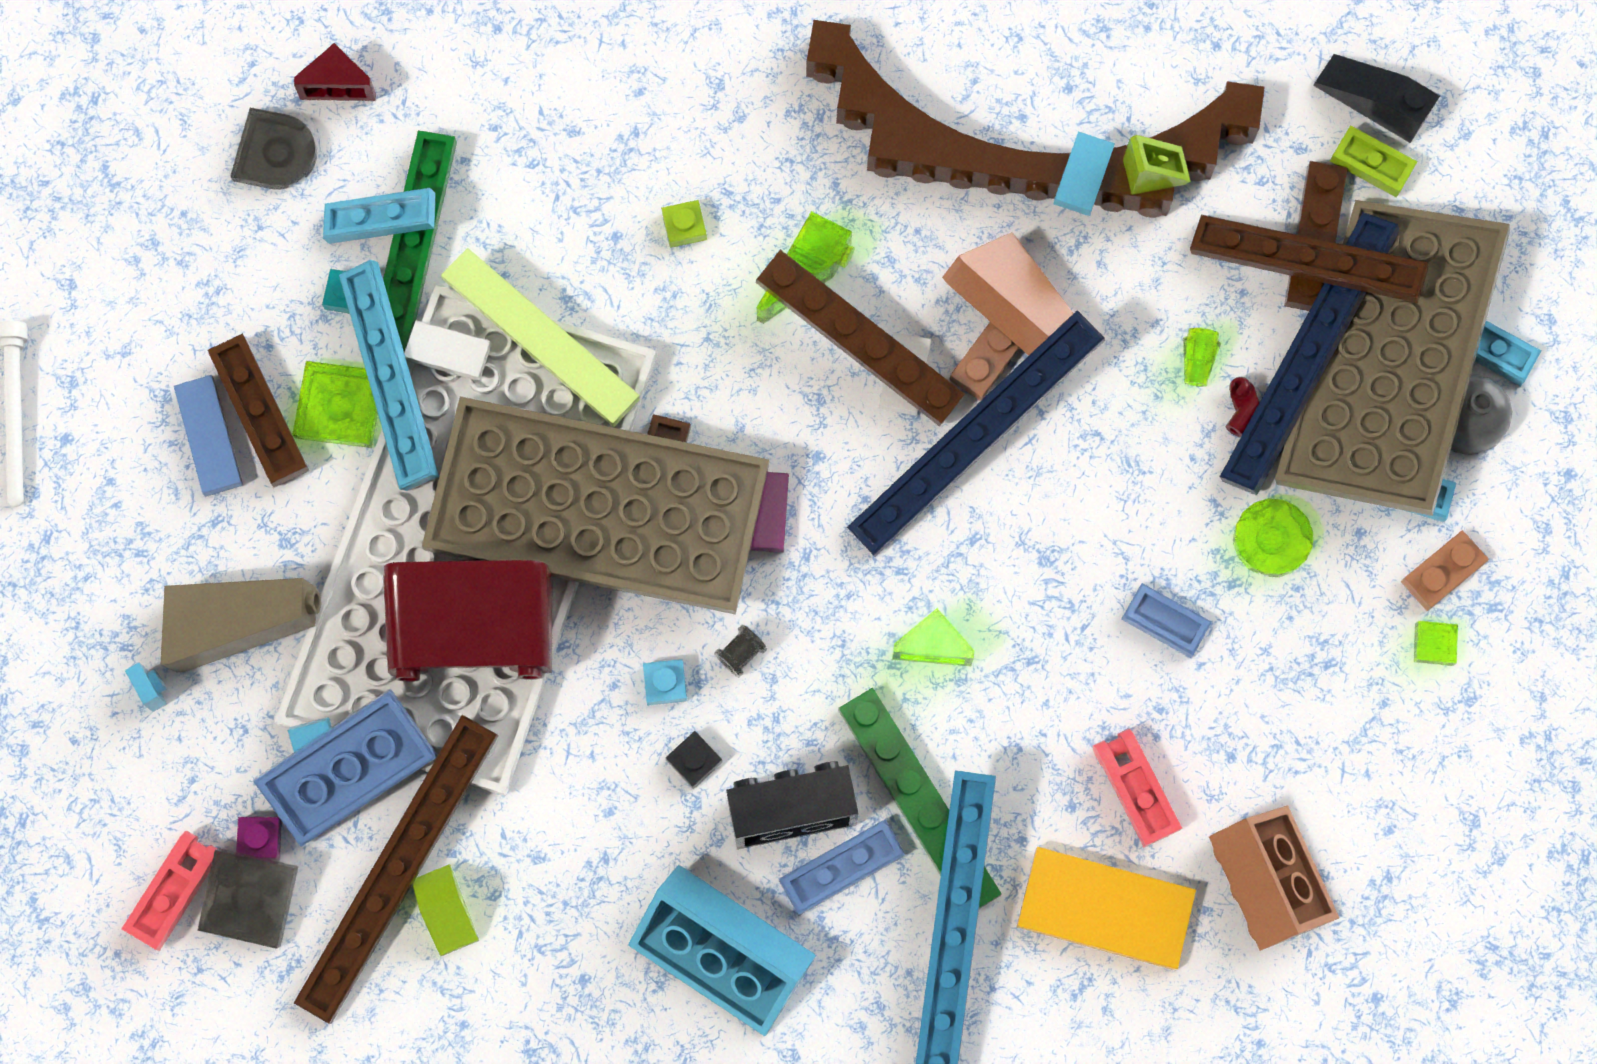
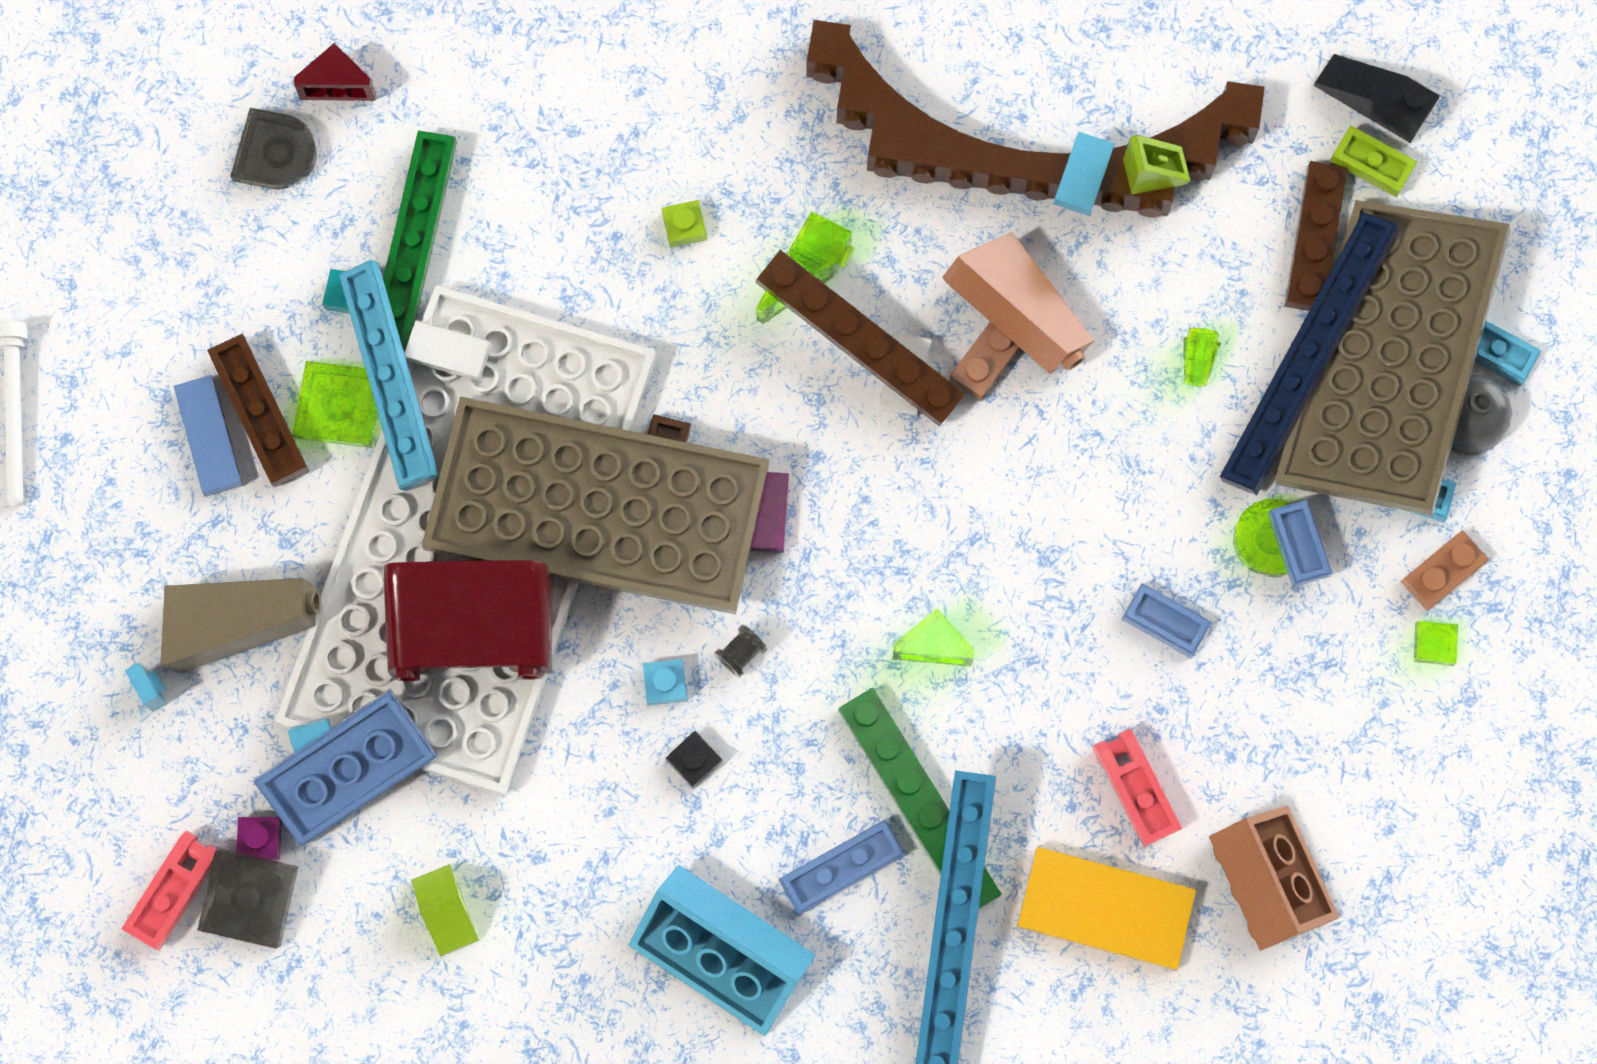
(379, 215): medium azure tile -> none
(396, 869): reddish brown tile -> none
(540, 337): yellowish green tile -> none
(792, 805): black brick -> none
(976, 433): dark blue tile -> none
(1245, 403): dark red arm -> none
(1300, 543): none -> medium blue tile
(1309, 258): reddish brown tile -> none

